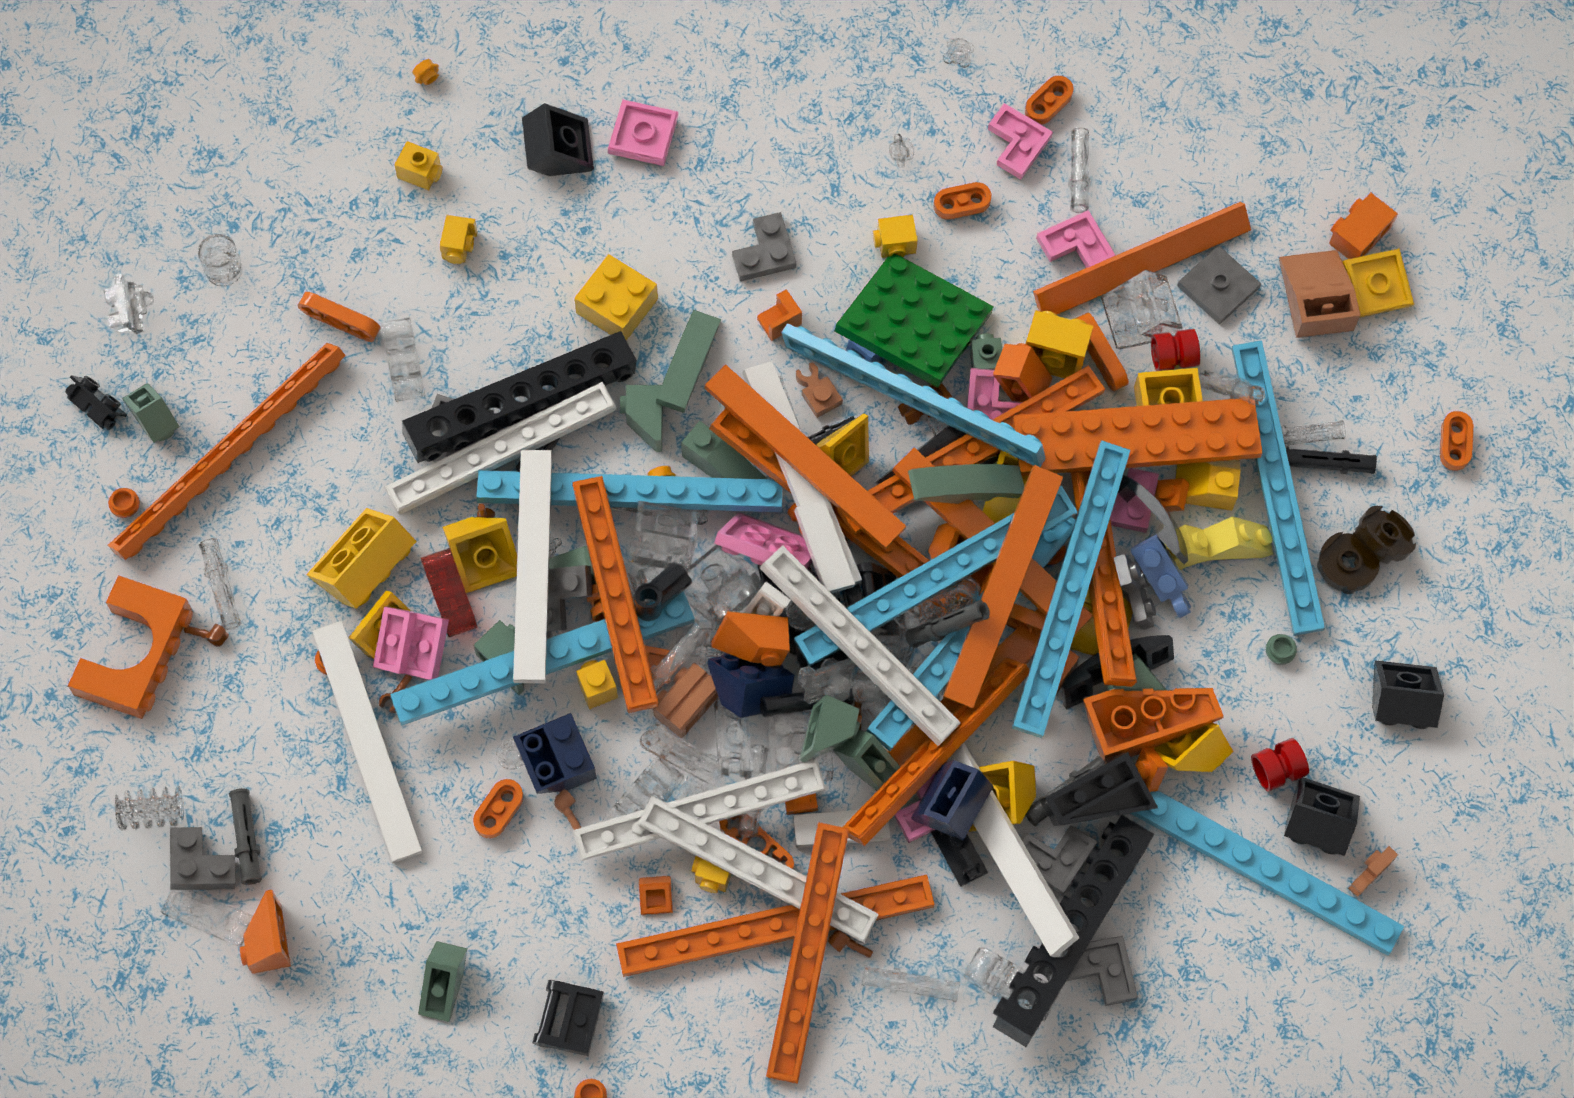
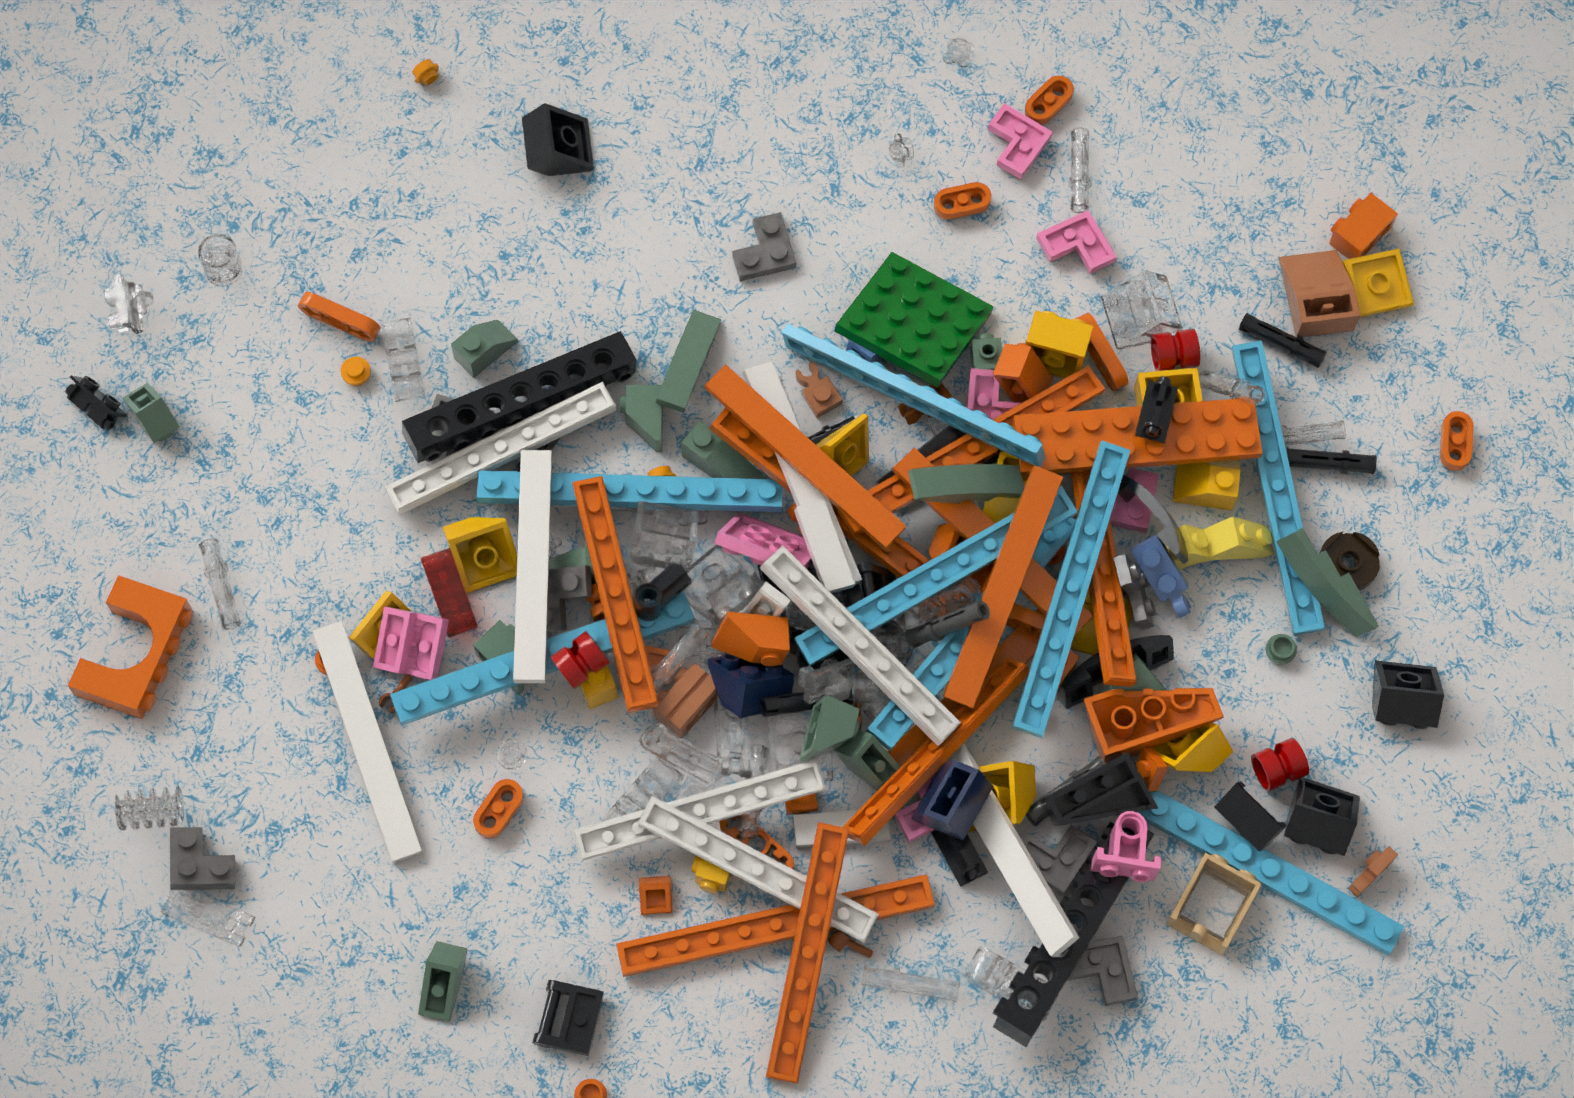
(124, 502): orange plate -> none
(215, 636): dark orange hand -> none
(219, 458): orange plate -> none
(246, 849): dark grey pin -> none
(266, 937): orange slope -> none
(355, 371): none -> light orange plate
(362, 557): yellow slope -> none
(418, 165): yellow brick -> none
(457, 238): yellow brick -> none
(482, 346): none -> sand green slope
(485, 512): dark orange hand -> none
(555, 756): dark blue slope -> none
(562, 803): nougat hand -> none
(580, 659): none -> red wheel
(616, 297): yellow brick -> none
(643, 132): bright pink plate -> none
(777, 317): orange panel -> none
(896, 236): yellow brick -> none
(1127, 852): none -> bright pink pin
(1148, 256): orange tile -> none
(1156, 410): none -> black hinge
(1172, 493): orange plate -> none
(1214, 903): none -> window
(1219, 284): flat silver plate -> none
(1249, 817): none -> black hinge
(1288, 343): none -> black pin
(1335, 592): none -> sand green slope
(1390, 547): dark brown plate -> none

